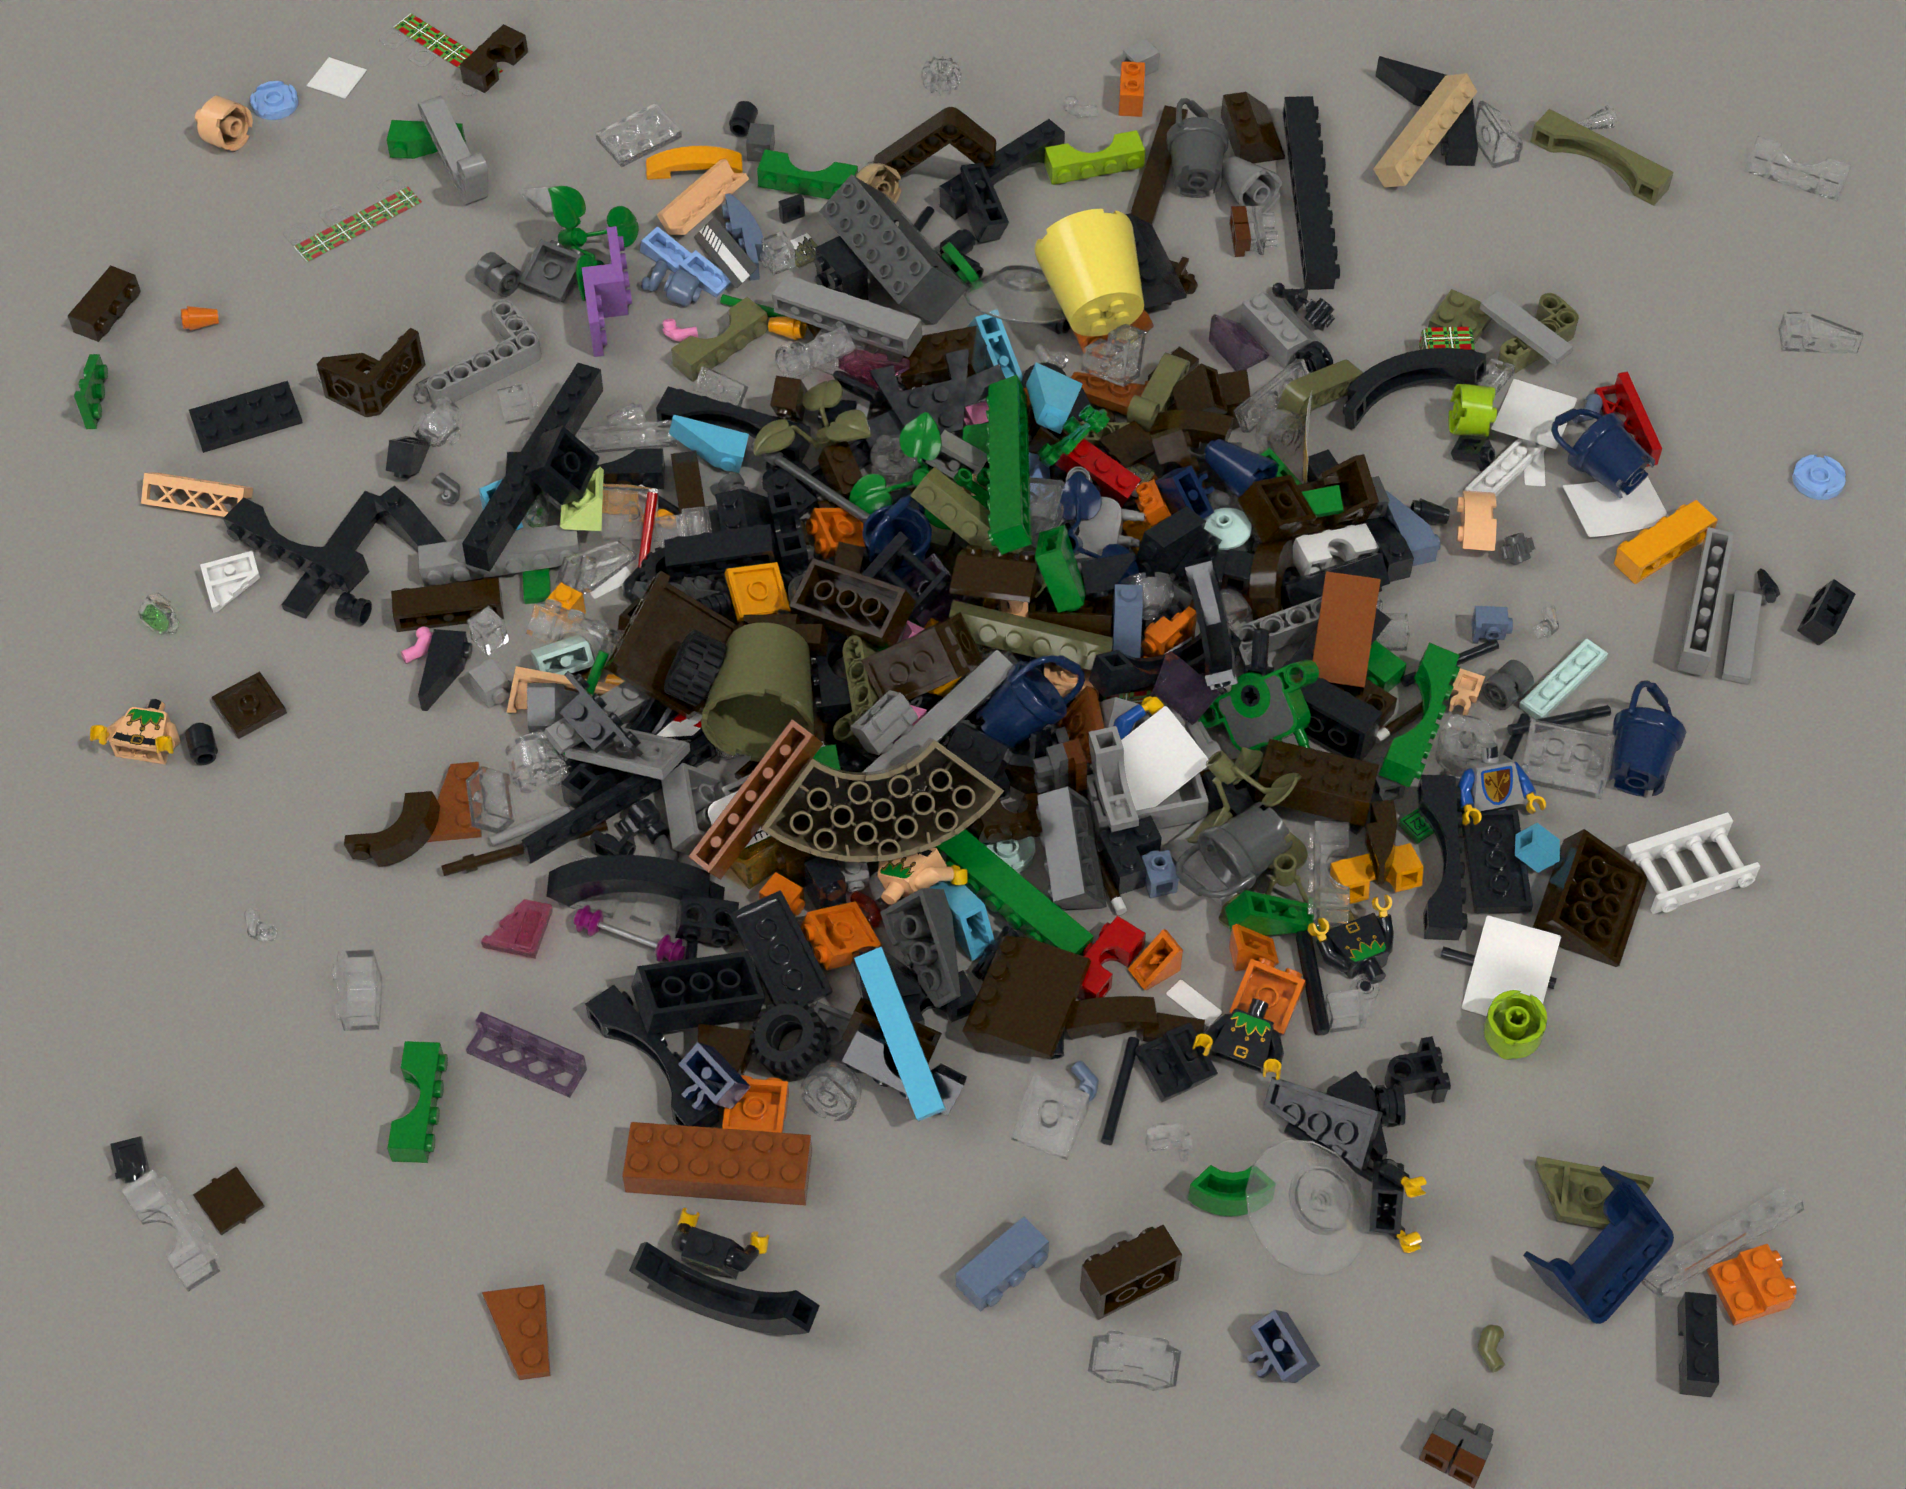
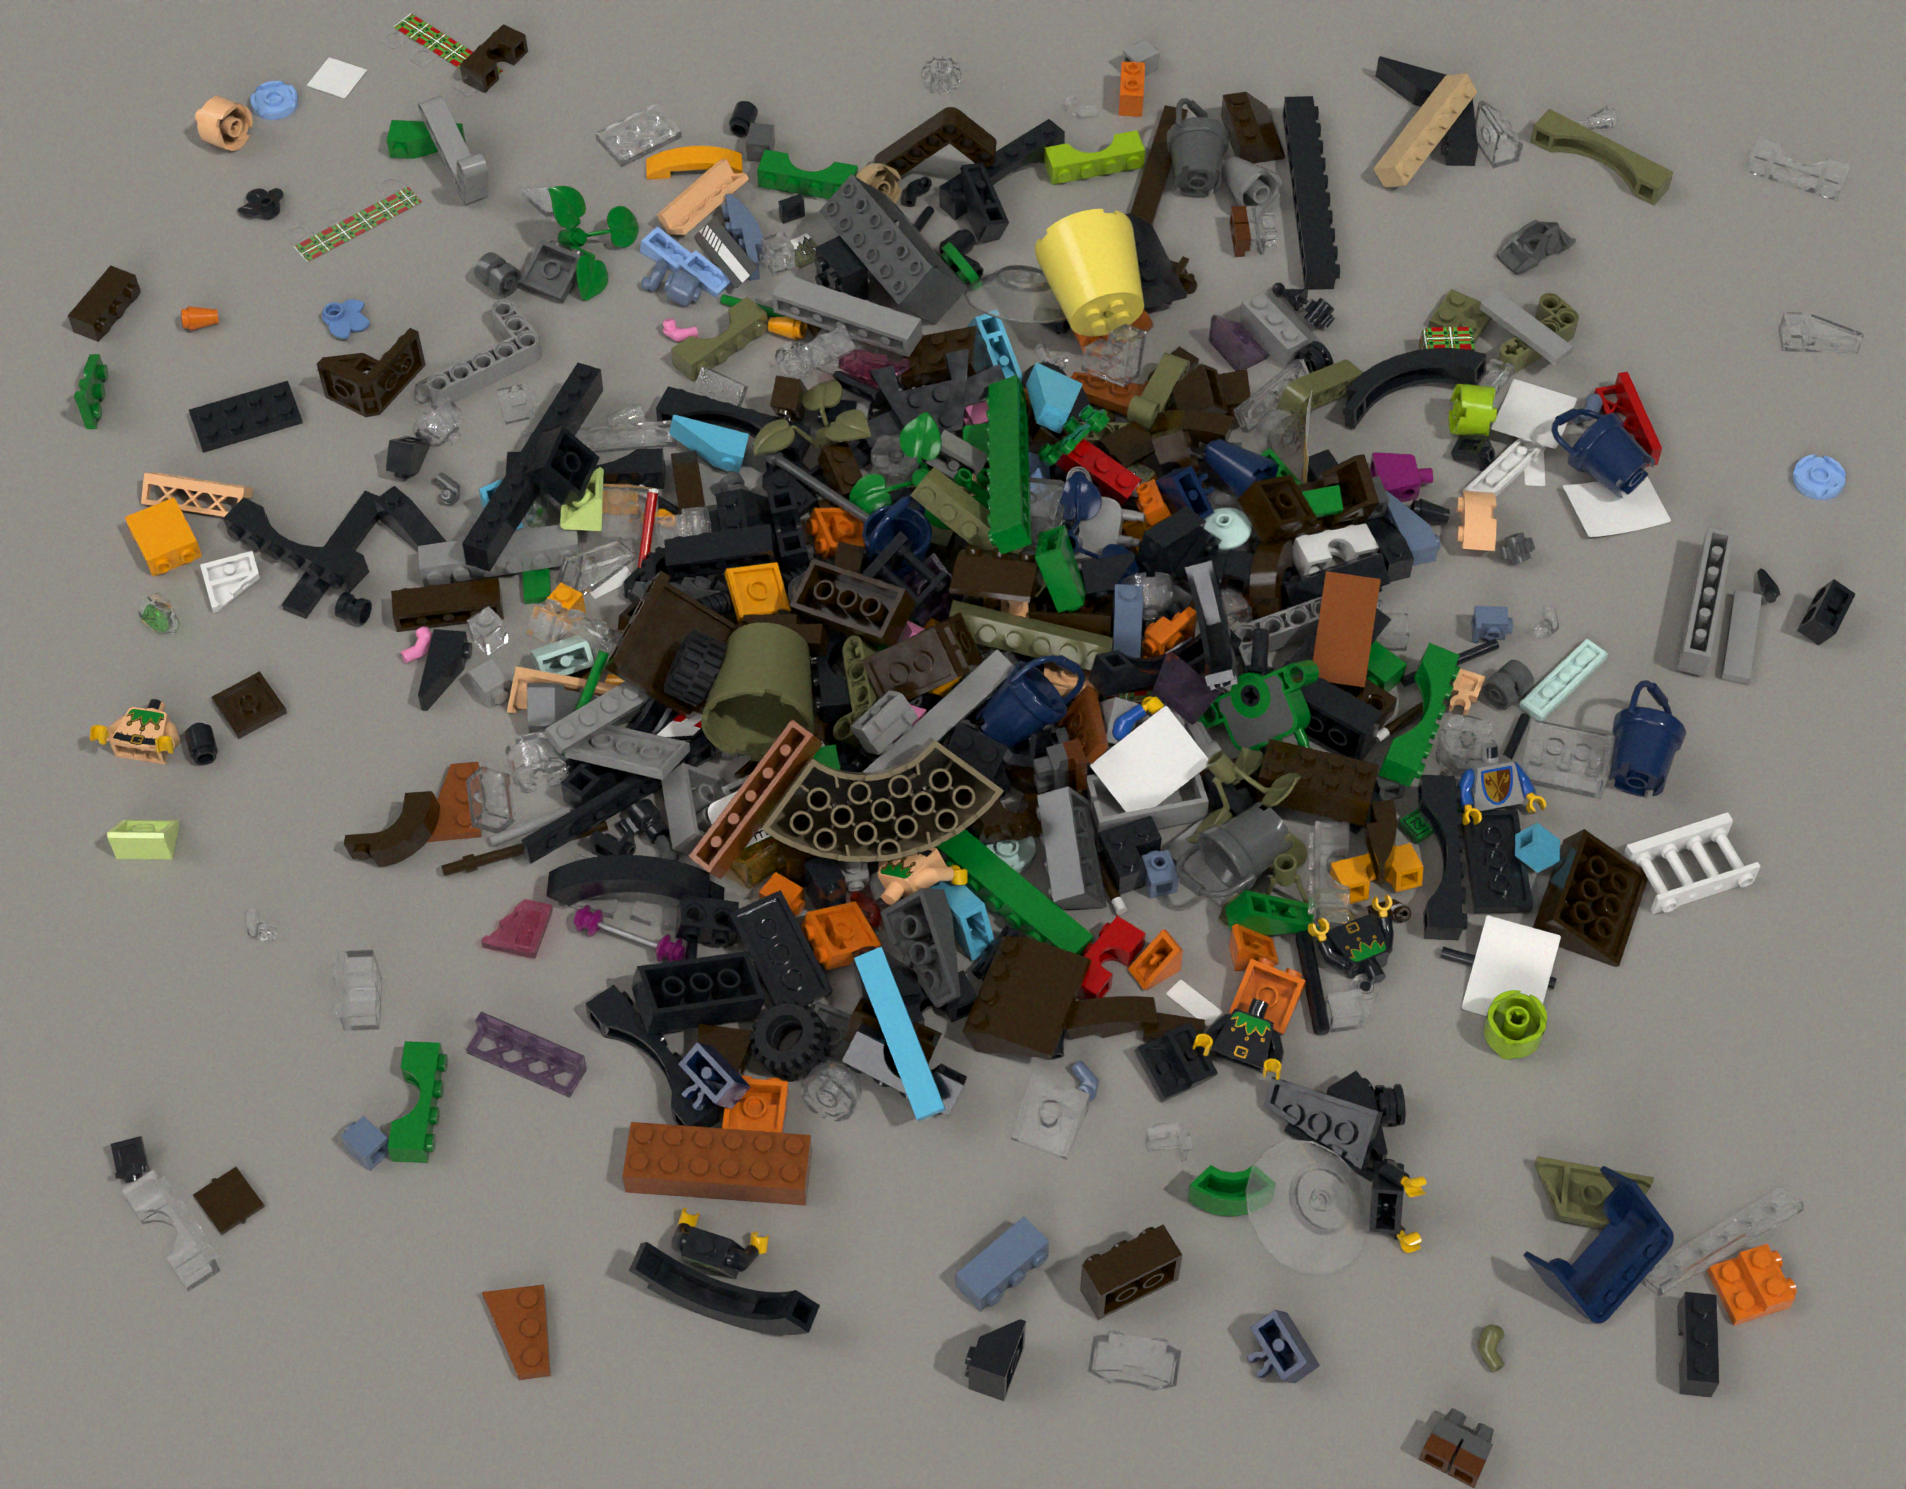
(144, 839): none -> yellowish green slope
(163, 536): none -> light orange panel
(262, 203): none -> black plate
(345, 318): none -> medium blue plate
(365, 1143): none -> sand blue brick
(592, 721): black bracket -> none
(606, 291): medium lavender bracket -> none
(915, 189): none -> black arm
(995, 1359): none -> black slope
(1111, 779): light grey arch -> none
(1120, 1091): black bar -> none
(1398, 911): none -> dark brown arm
(1400, 474): none -> magenta torso
(1422, 1071): black pin -> none
(1520, 256): none -> dark grey piece
(1563, 719): black bar -> none
(1664, 541): light orange brick -> none

